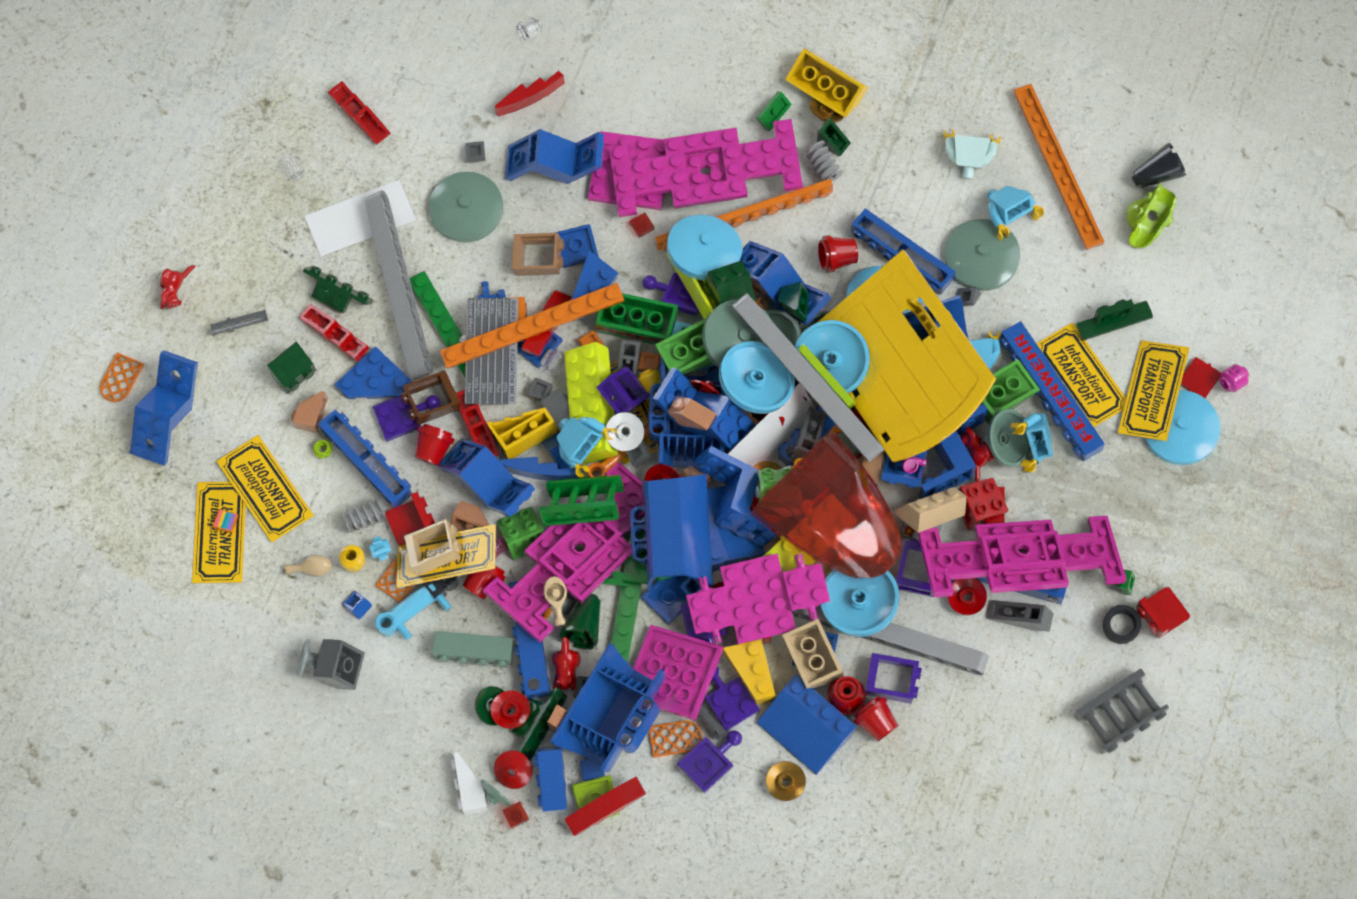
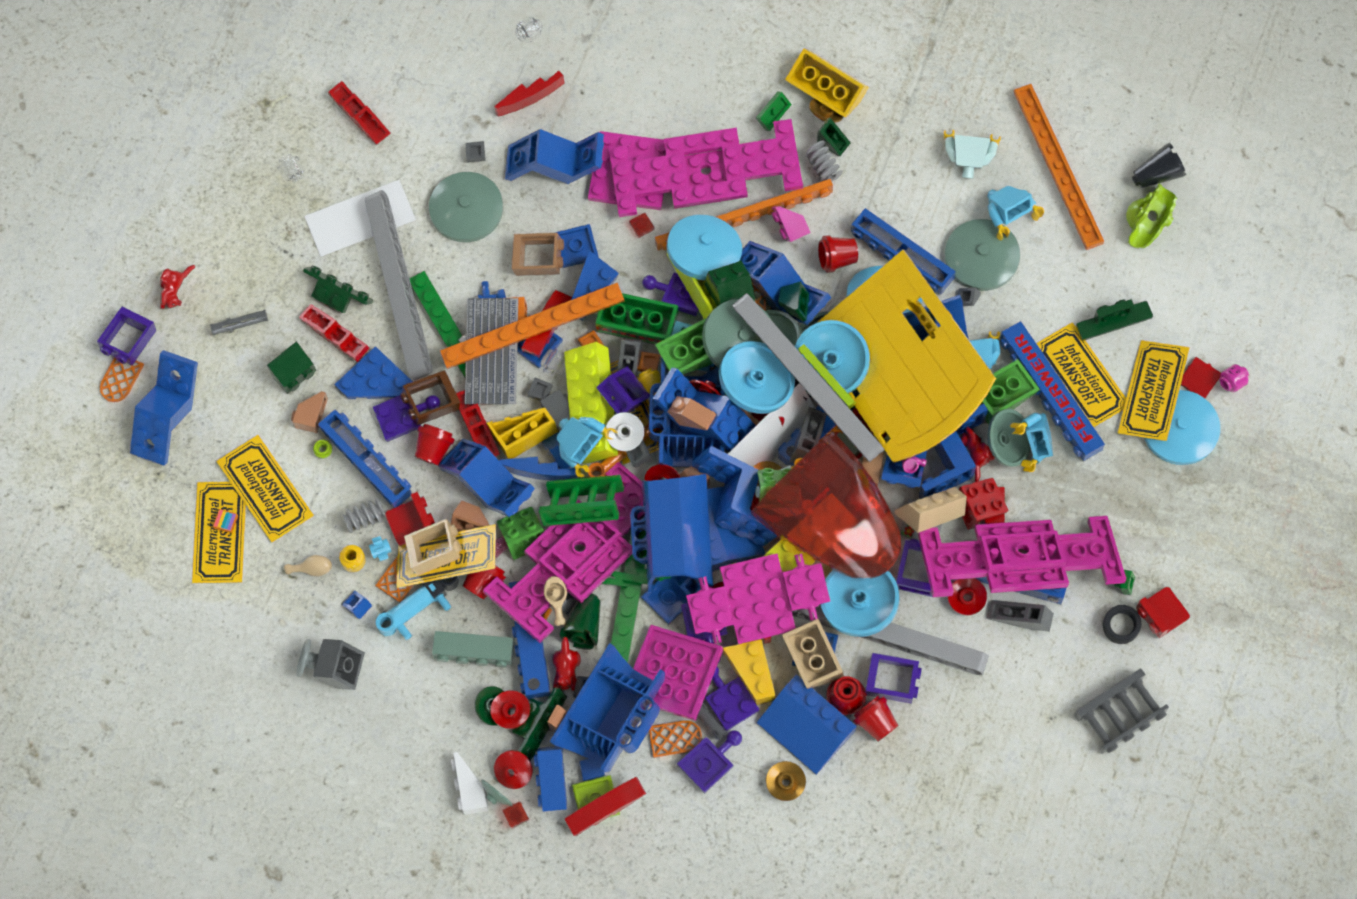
(135, 320): none -> dark purple window
(792, 224): none -> dark pink slope

